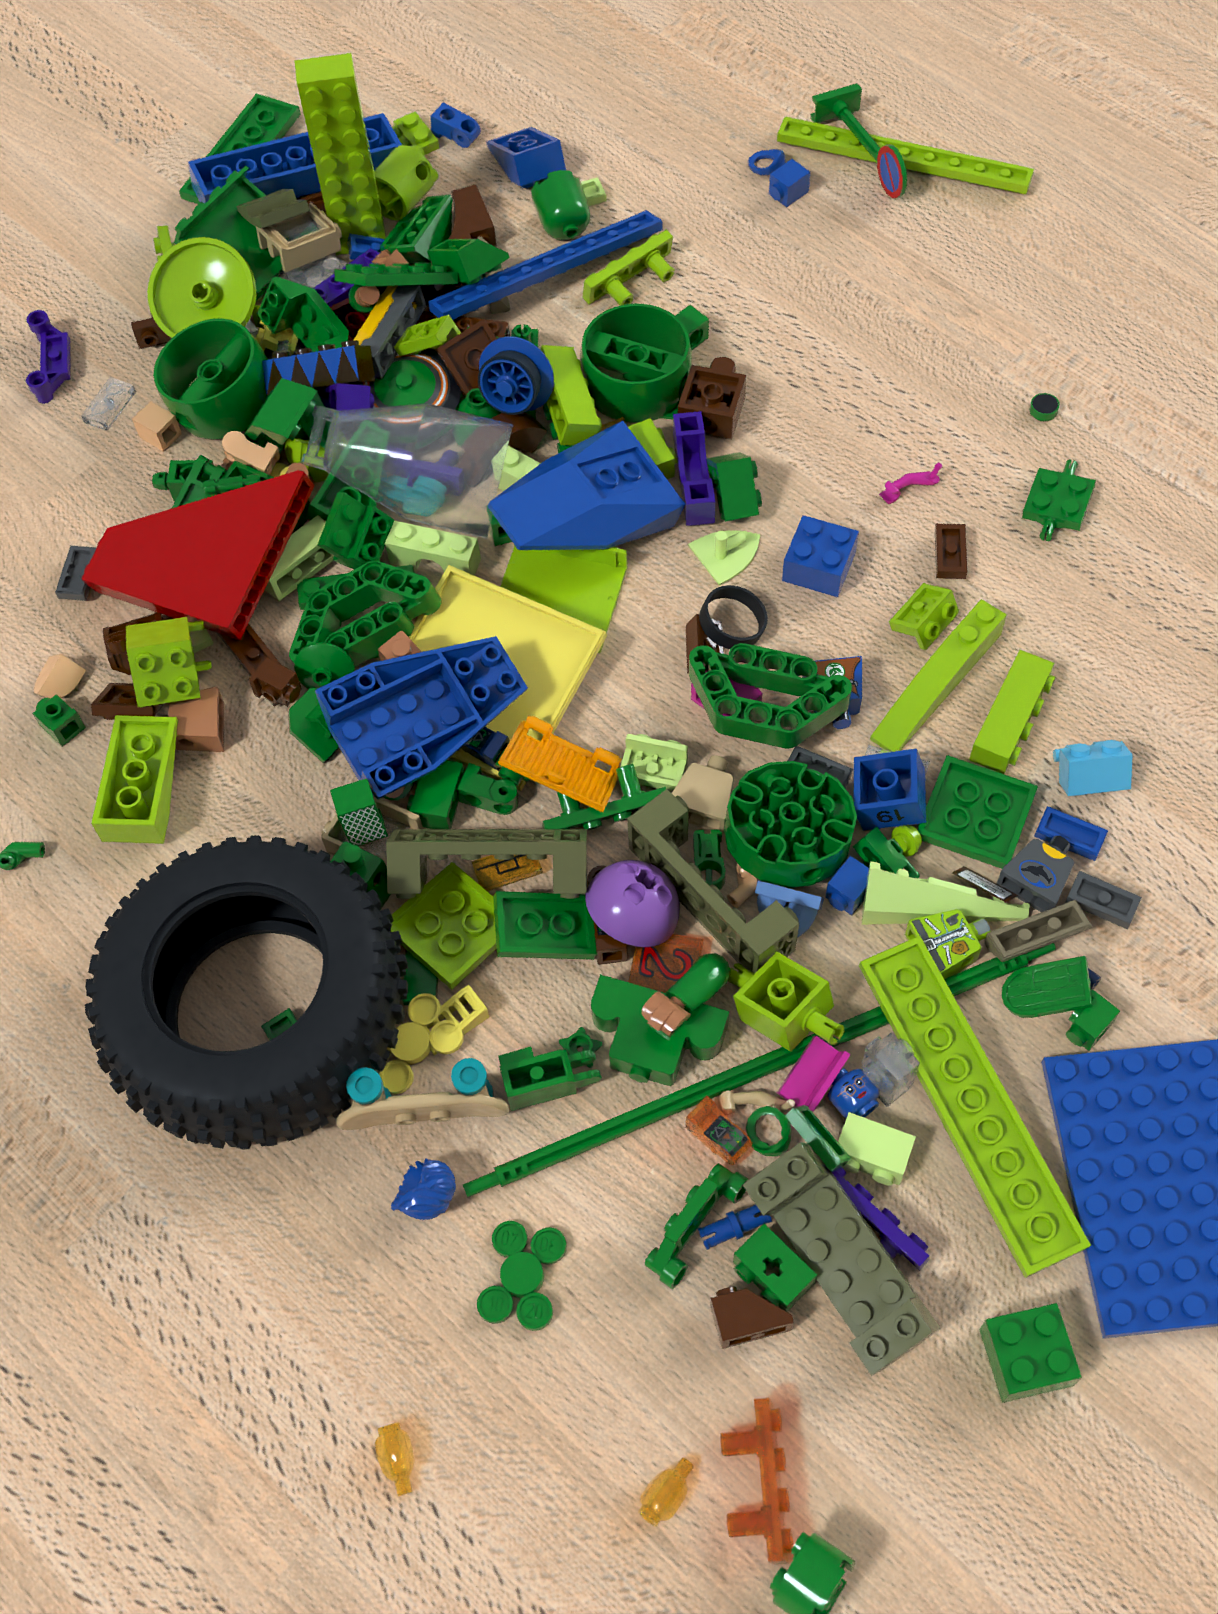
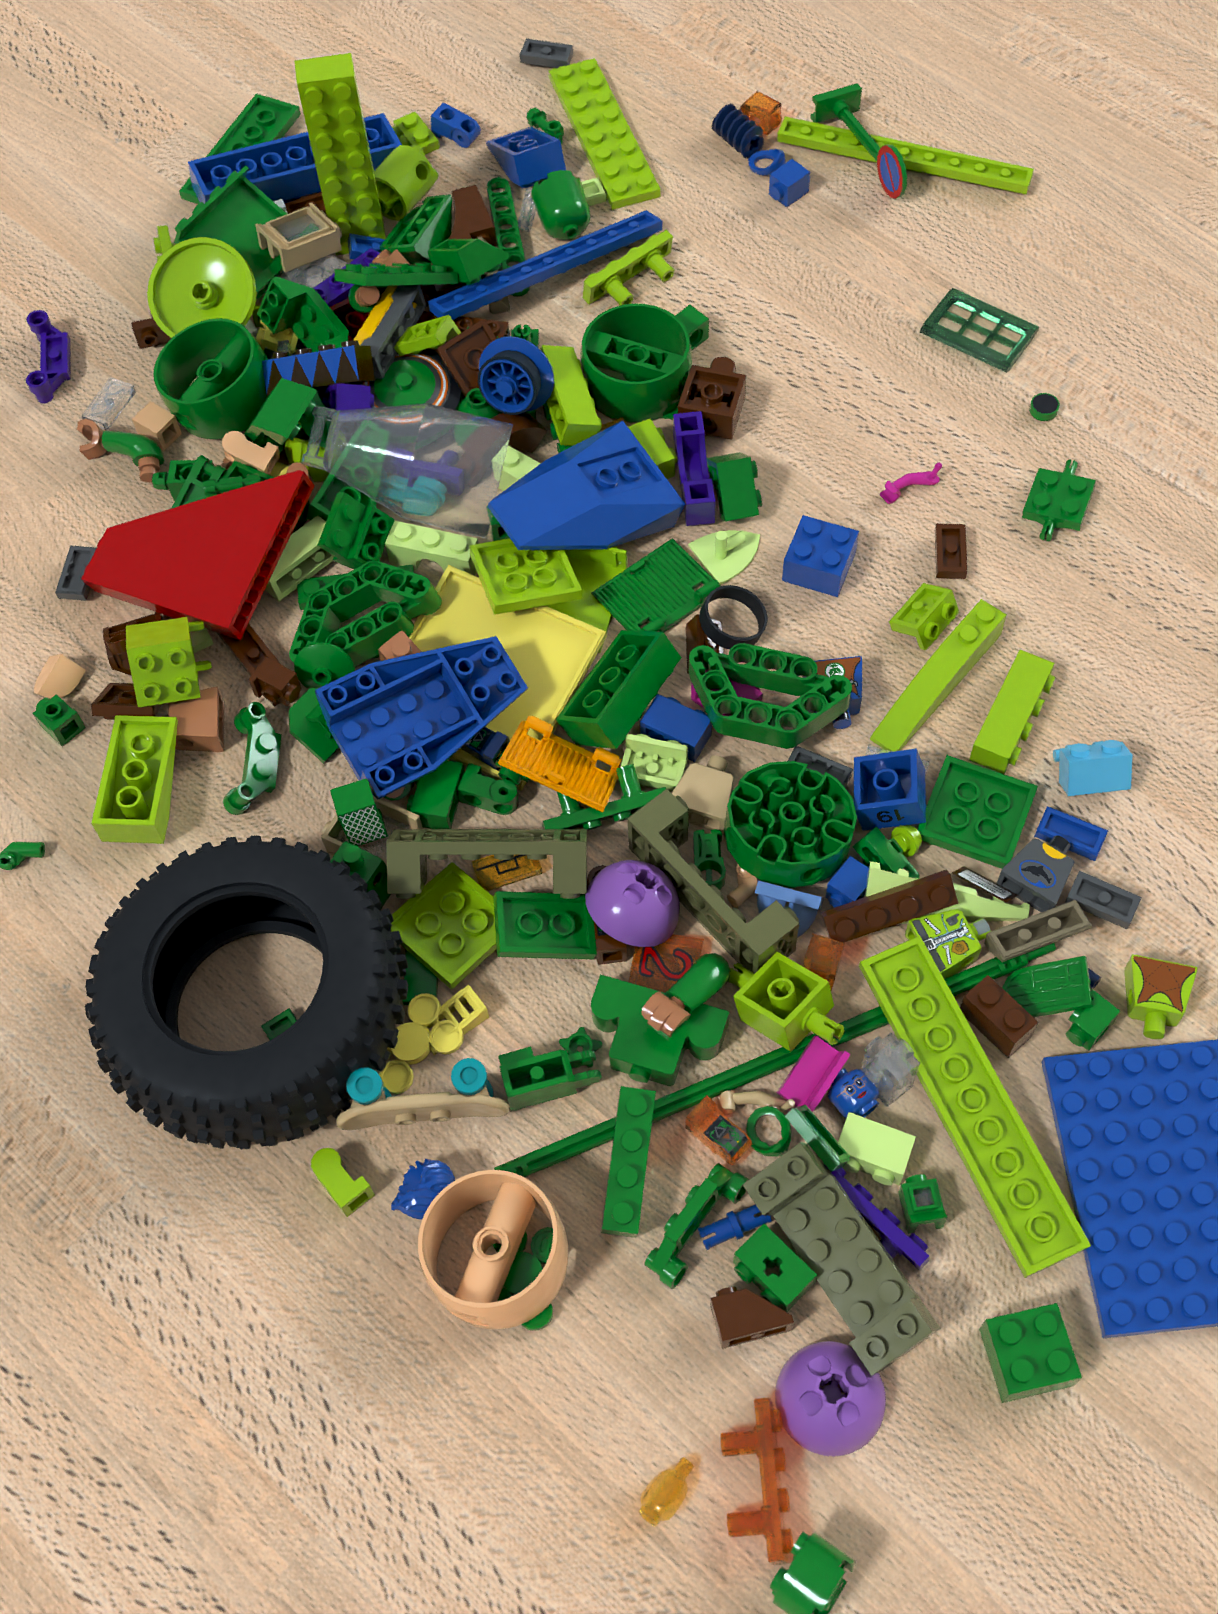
(143, 450): none -> piece
(260, 758): none -> green plate
(273, 208): olive slope -> none
(333, 1176): none -> lime leg
(395, 1456): clear yellow plant -> none
(486, 1274): none -> light nougat cylinder
(507, 216): none -> green beam
(523, 577): none -> lime plate
(527, 212): none -> clear axle
(538, 120): none -> green bar
(546, 53): none -> dark grey plate
(604, 134): none -> lime plate
(619, 688): none -> green brick
(628, 1162): none -> green brick
(657, 590): none -> green window
(671, 720): none -> blue brick
(738, 130): none -> dark blue piece
(763, 111): none -> clear orange window
(824, 957): none -> clear orange window
(826, 1418): none -> medium lavender piece
(890, 907): none -> reddish brown plate
(921, 1202): none -> green window
(970, 347): none -> clear green piece
(998, 1016): none -> reddish brown brick
(1157, 992): none -> torso

